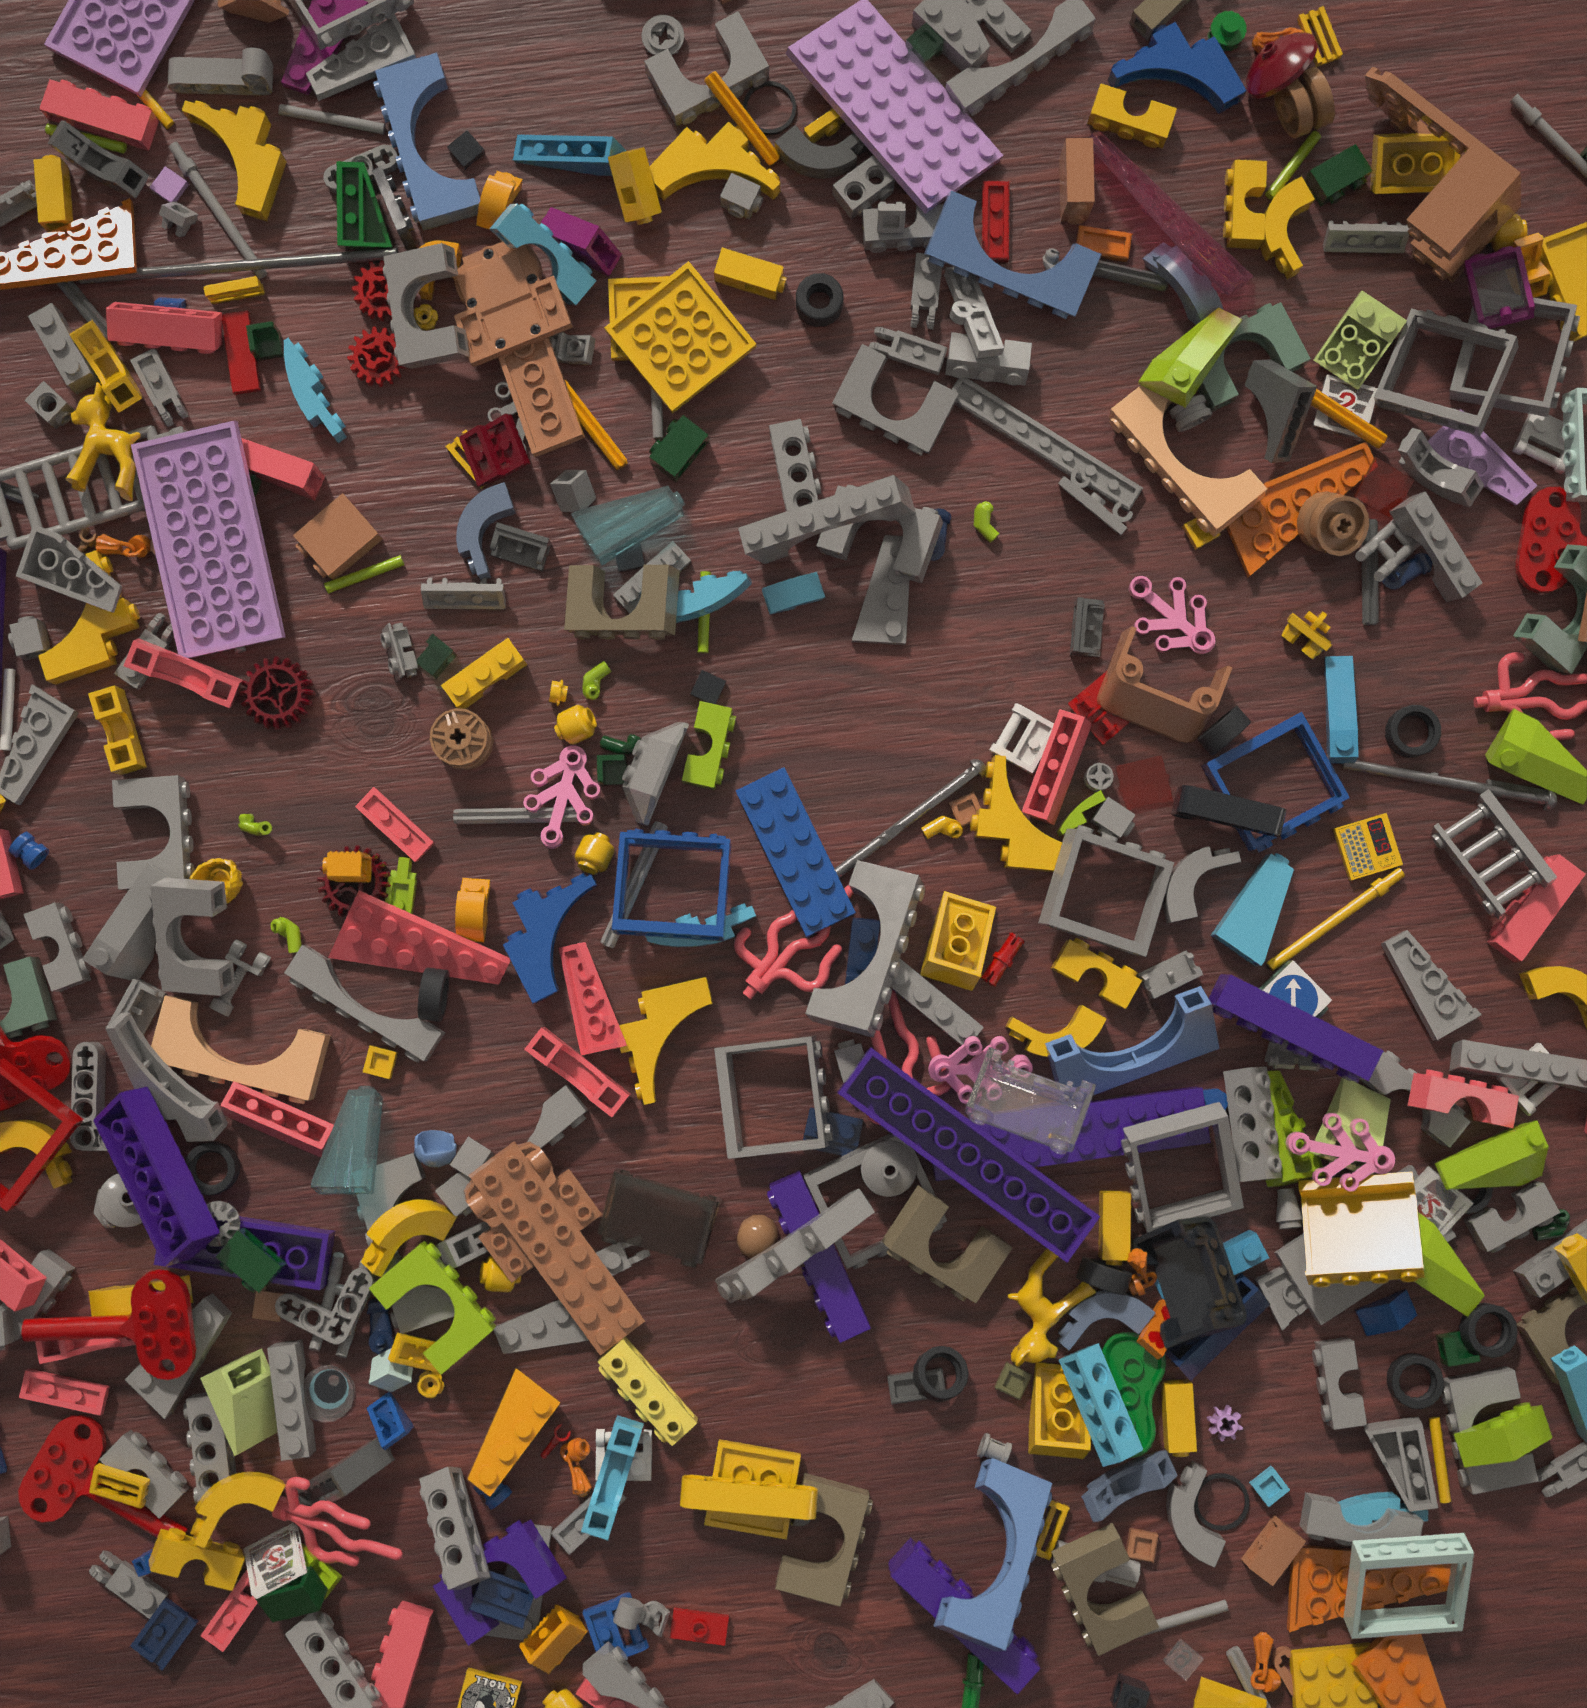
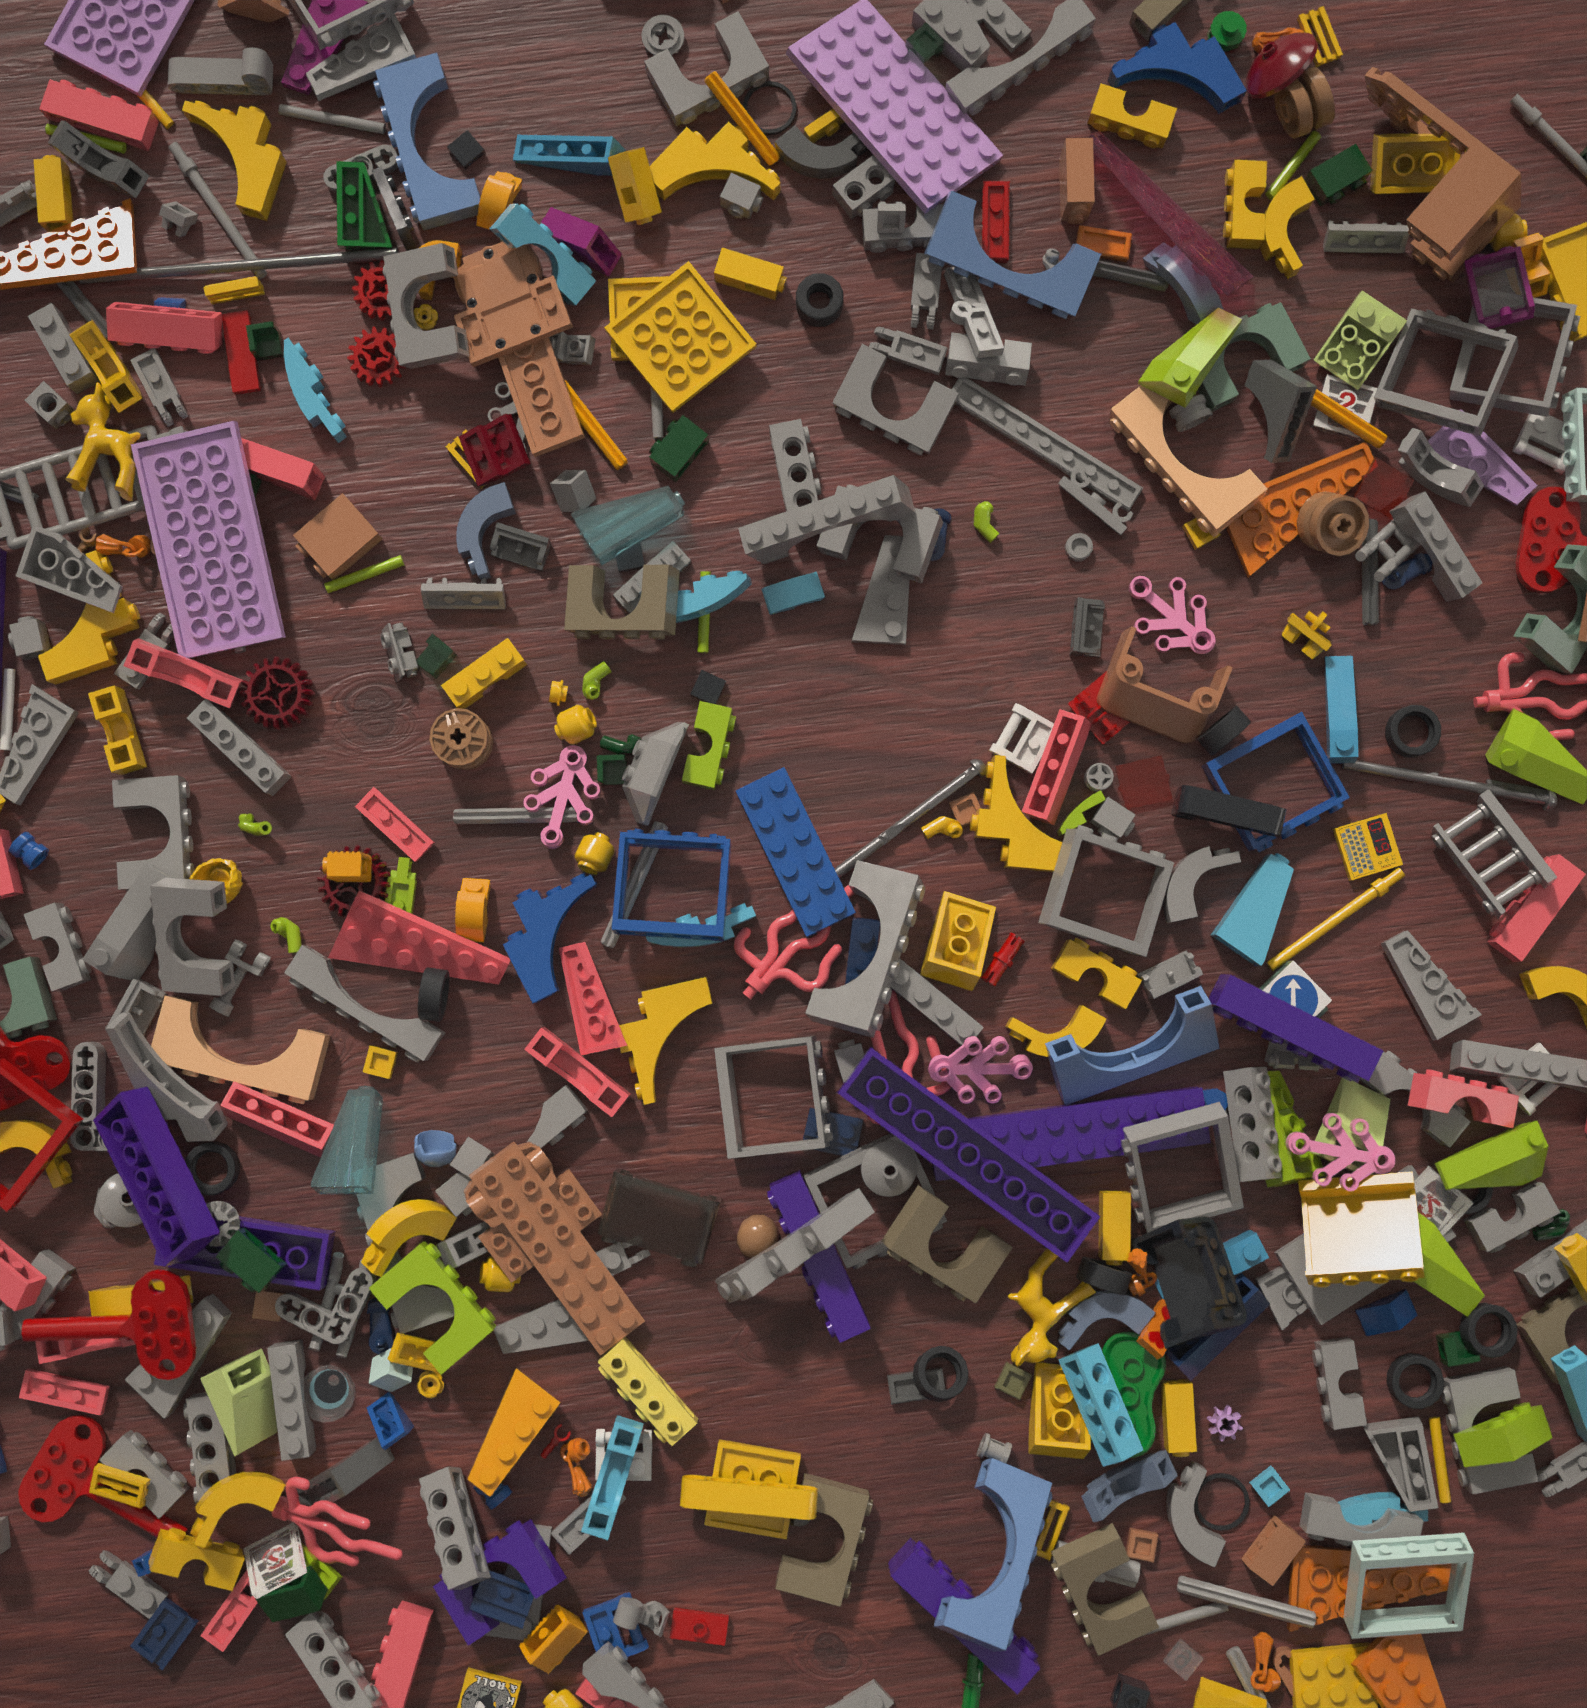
(169, 185): lavender tile -> none
(239, 747): none -> light grey brick
(1029, 1104): clear windscreen -> none
(1078, 547): none -> light grey tile
(1246, 1601): none -> light grey axle
(1288, 1210): light grey cone -> none

